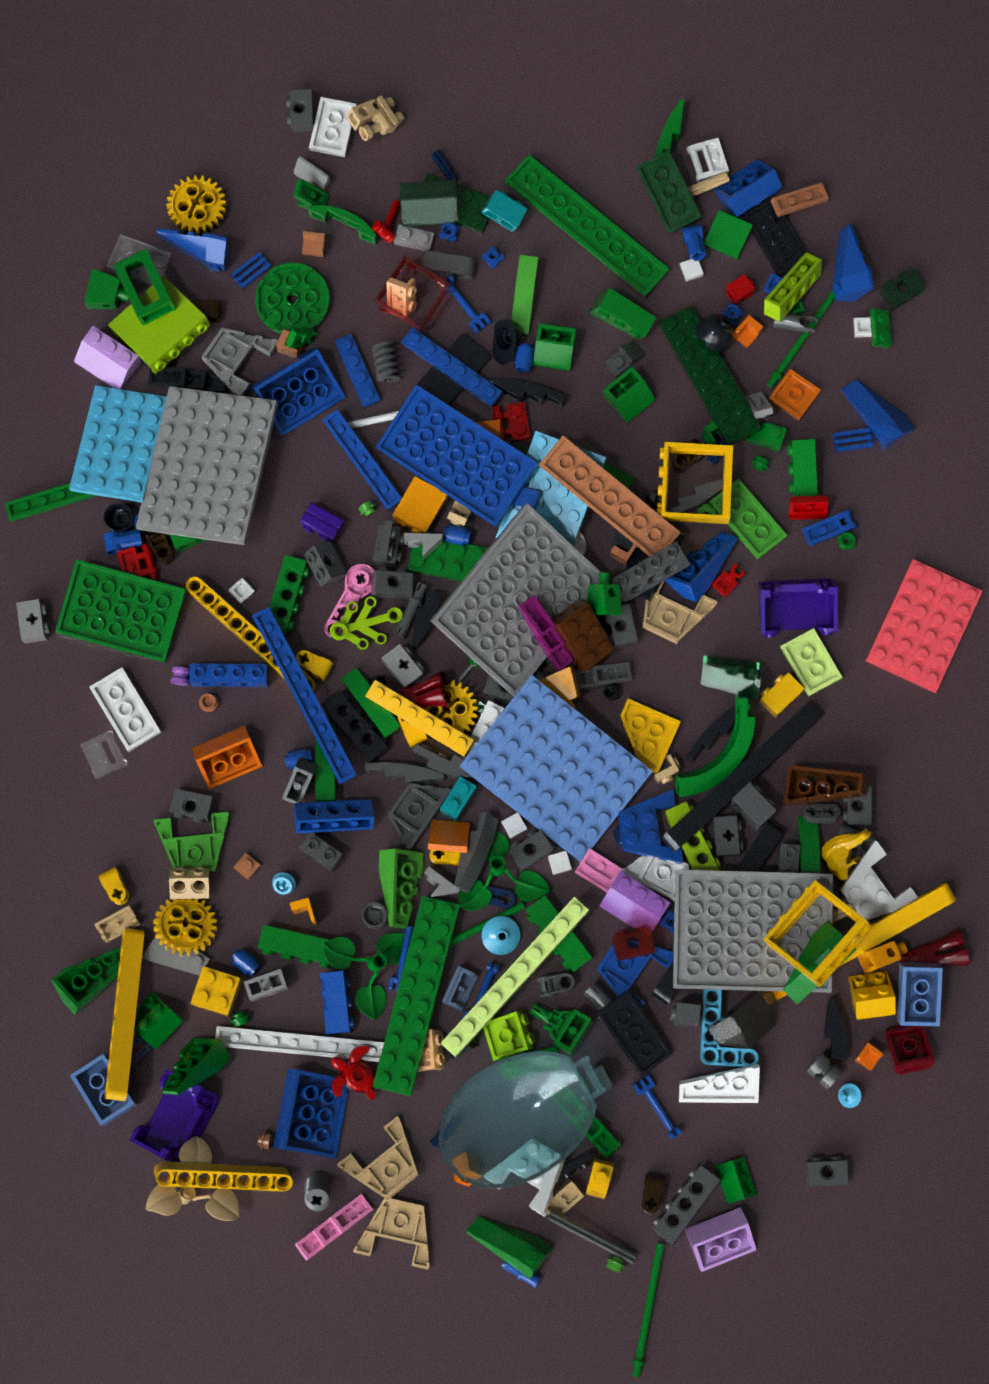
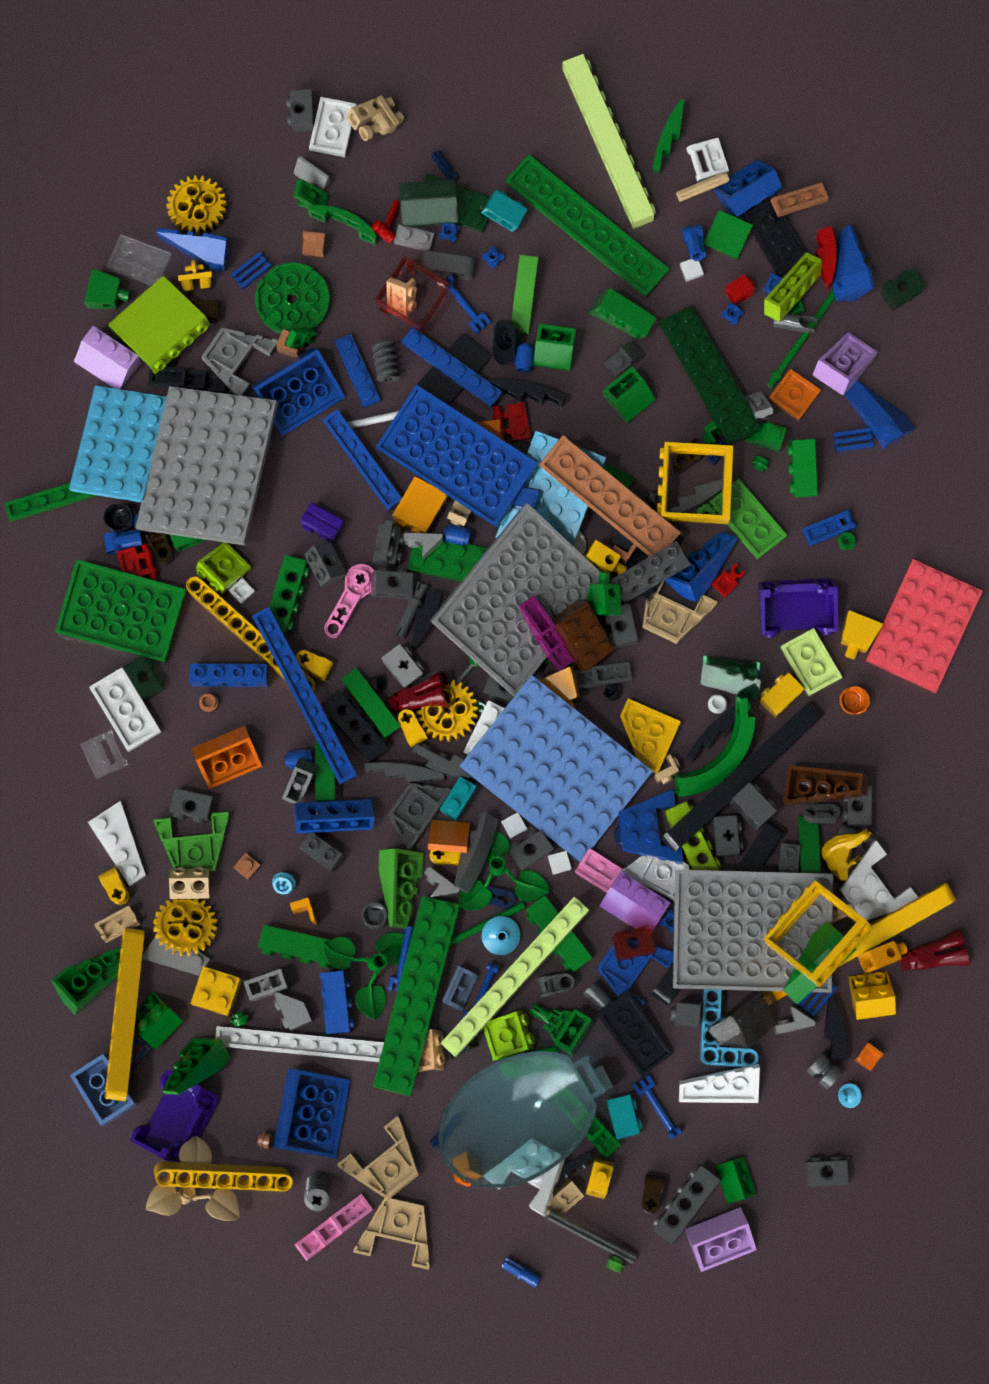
(26, 612): light grey brick -> none
(116, 837): none -> white wing
(135, 670): none -> clear green brick
(156, 309): green piece -> none
(180, 676): medium lavender wheel -> none
(187, 280): none -> yellow hips
(222, 568): none -> lime plate
(245, 962): blue brick -> none
(293, 1010): none -> light grey slope
(354, 1074): red animal -> none
(362, 624): lime plant -> none
(367, 508): bright green plate -> none
(419, 718): yellow plate -> none
(516, 1247): green wedge -> none
(598, 553): none -> yellow torso
(608, 142): none -> yellowish green brick
(623, 1116): none -> teal brick
(638, 1361): green bar -> none
(668, 191): dark green plate -> none
(715, 331): black cylinder -> none
(717, 704): none -> white plate
(748, 331): orange panel -> none
(799, 1021): none -> light grey slope
(807, 1008): none -> blue tile
(808, 507): red plate -> none
(826, 252): none -> red slope
(844, 363): none -> lavender slope
(854, 700): none -> orange hair
(858, 633): none -> yellow torso
(862, 327): white tile -> none
(880, 328): green plate -> none
(909, 1048): dark red slope -> none
(919, 994): medium blue brick -> none

